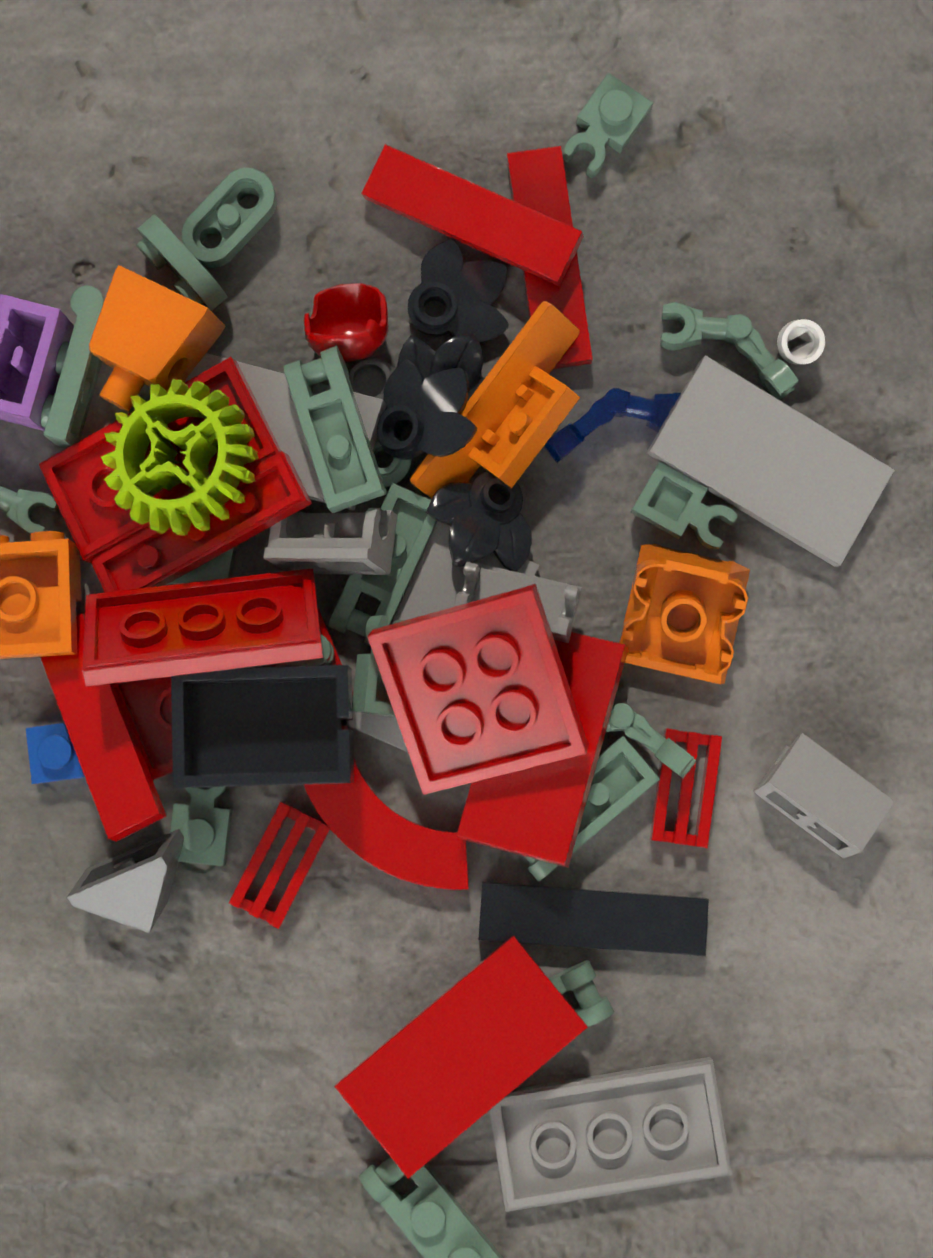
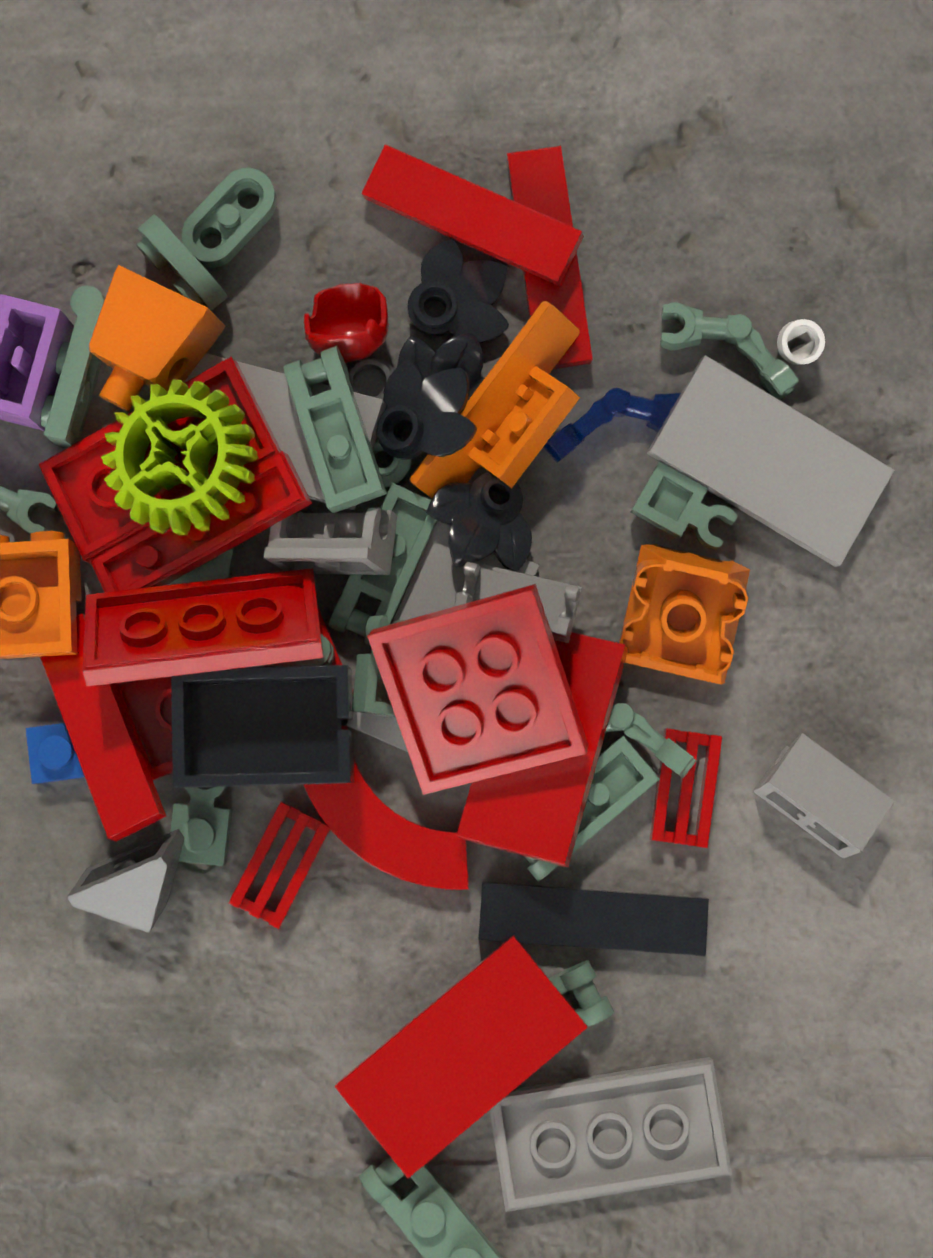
(609, 119): sand green plate -> none

